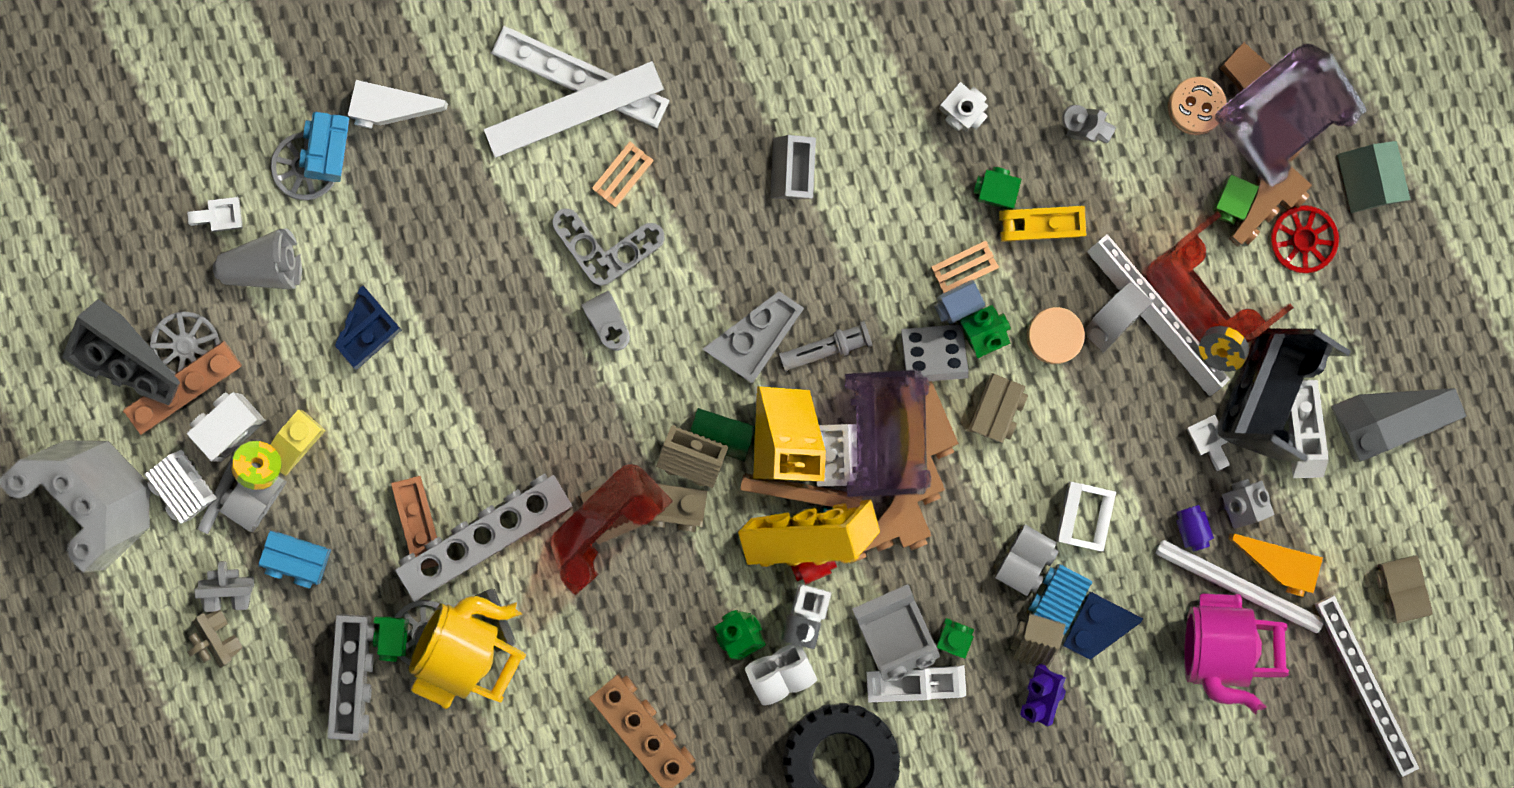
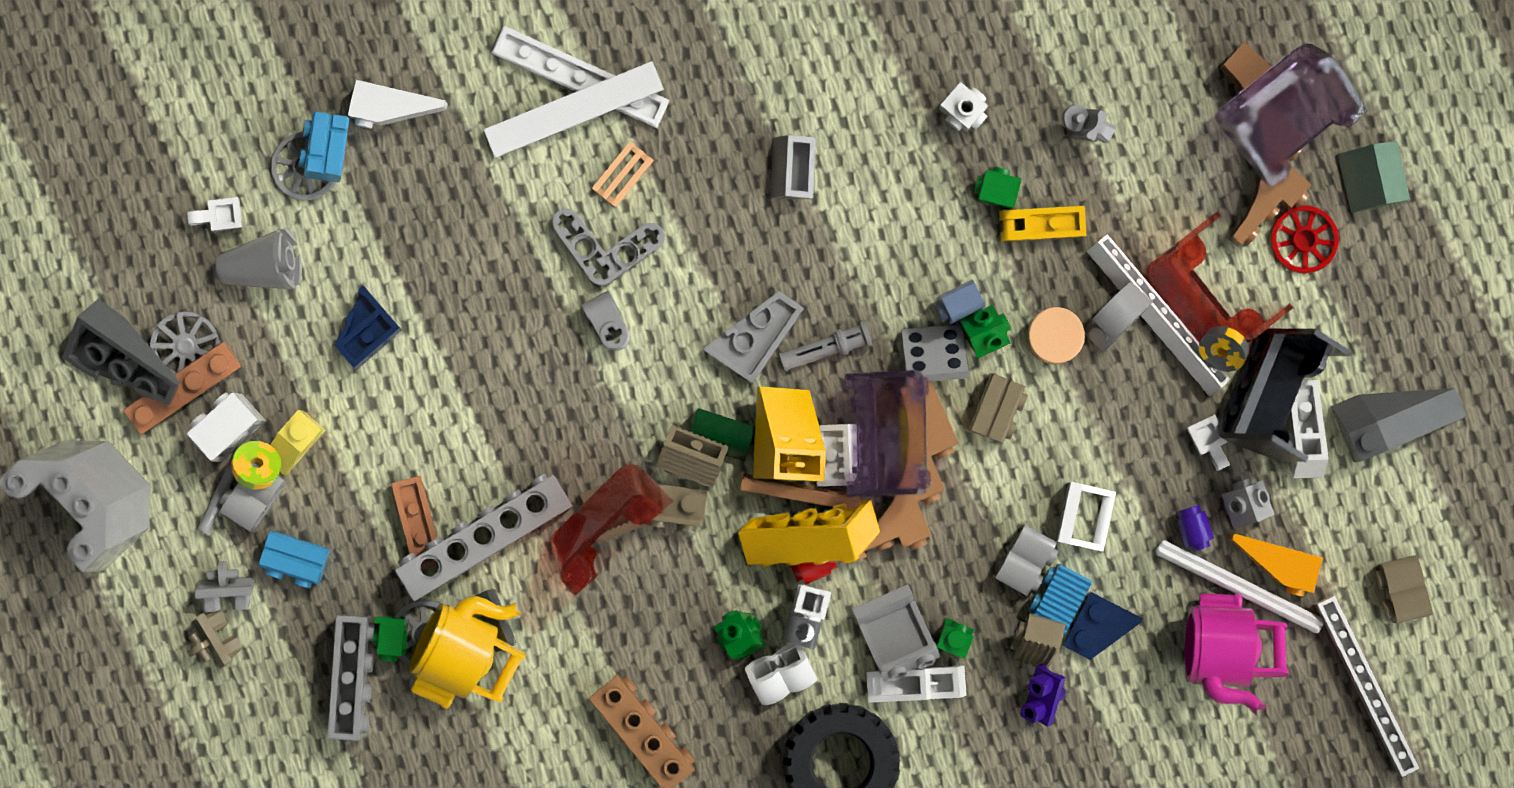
(179, 487): white brick -> none
(987, 256): light nougat tile -> none
(1195, 104): light nougat head -> none
(1235, 199): bright green brick -> none

